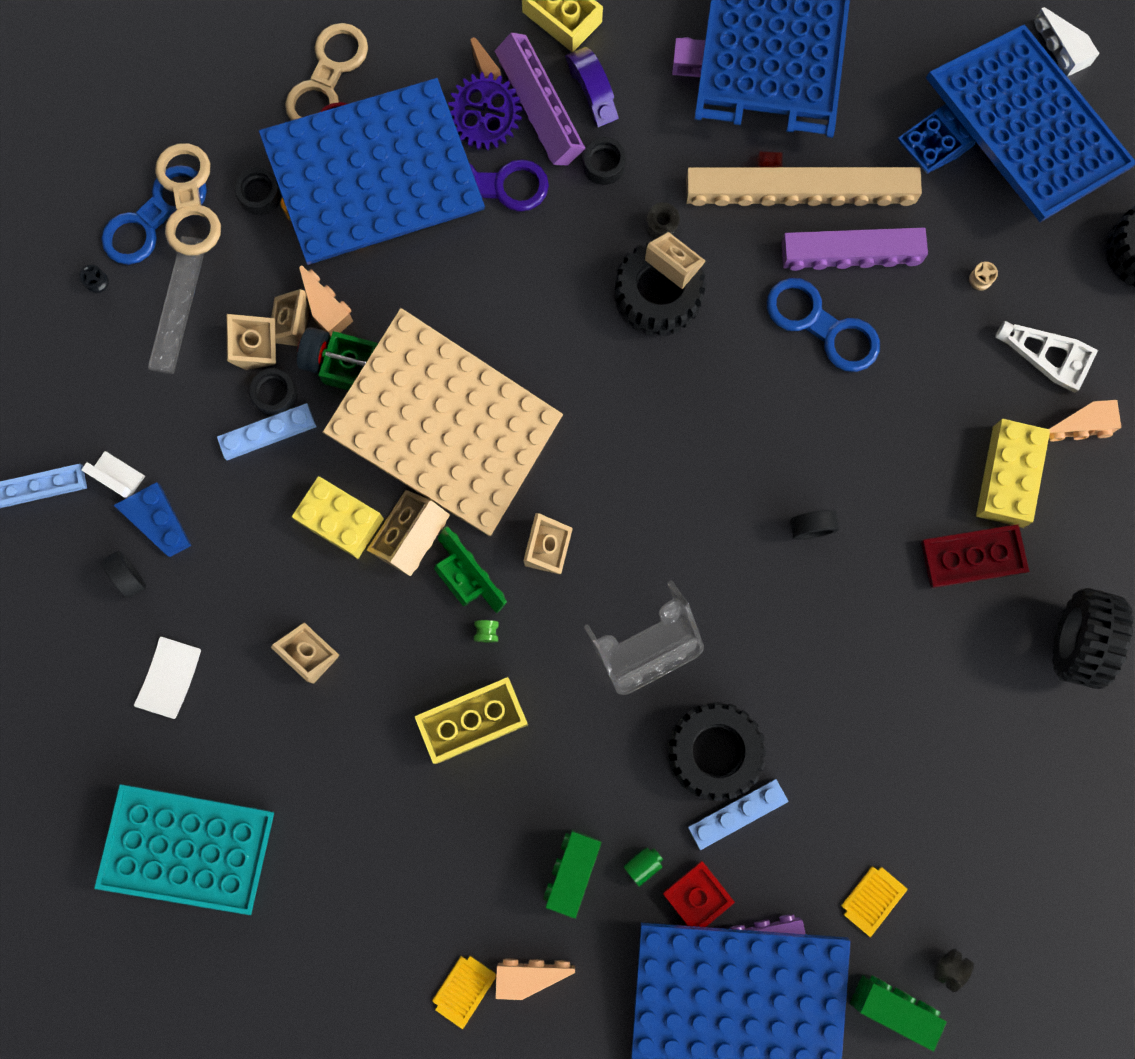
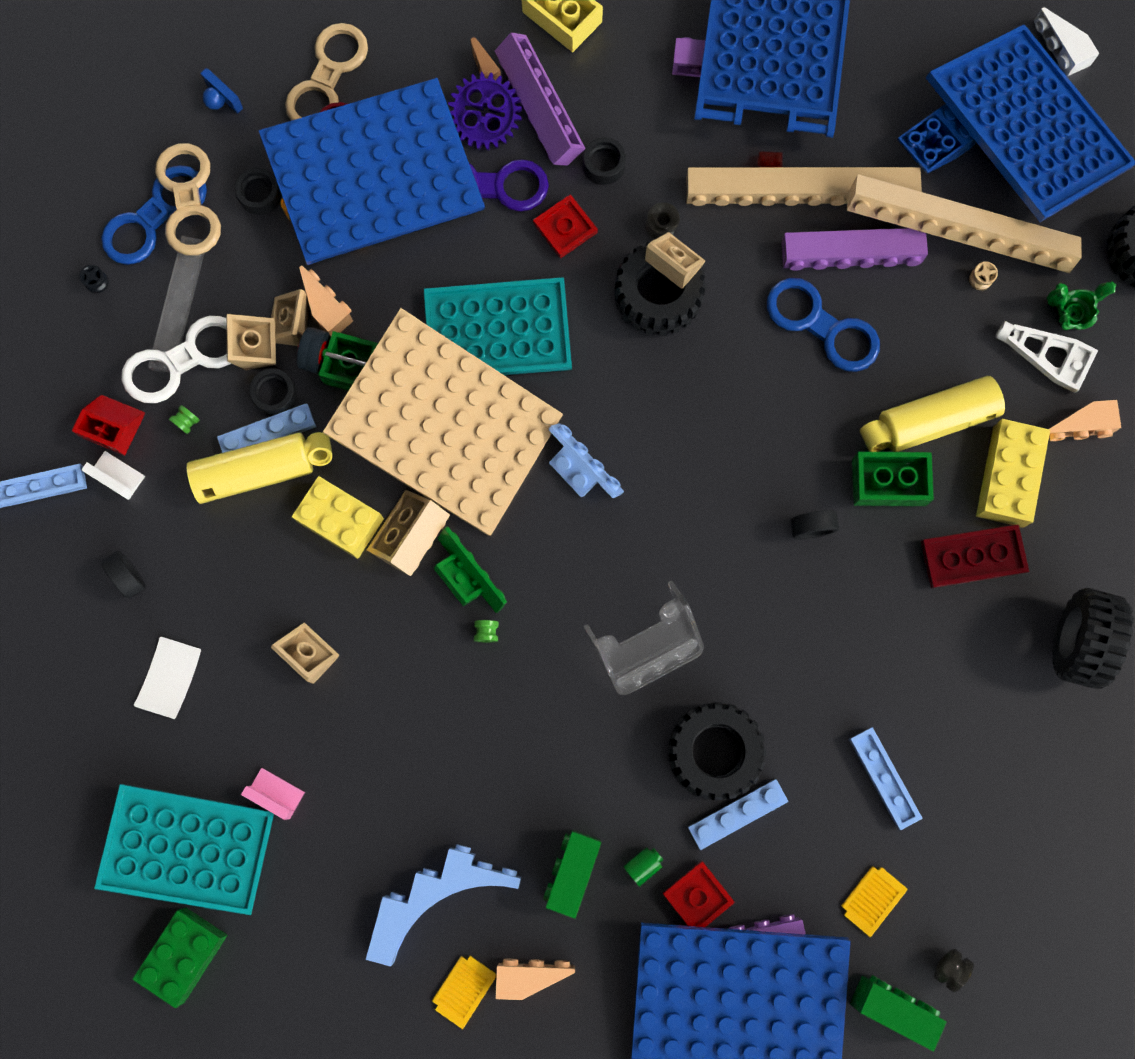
(109, 424): none -> red slope
(155, 518): blue wing -> none
(177, 360): none -> white bar
(180, 957): none -> green brick
(184, 419): none -> bright green wheel
(218, 93): none -> blue tile
(257, 465): none -> light yellow piece
(274, 794): none -> bright pink panel
(399, 915): none -> light blue arch
(471, 720): light yellow brick -> none
(505, 324): none -> teal plate
(547, 544): tan slope -> none
(565, 226): none -> red plate
(579, 467): none -> light blue bracket
(590, 74): dark purple arch -> none
(885, 778): none -> light blue plate
(892, 479): none -> green brick
(935, 416): none -> light yellow piece
(964, 224): none -> tan brick
(1080, 303): none -> green hair

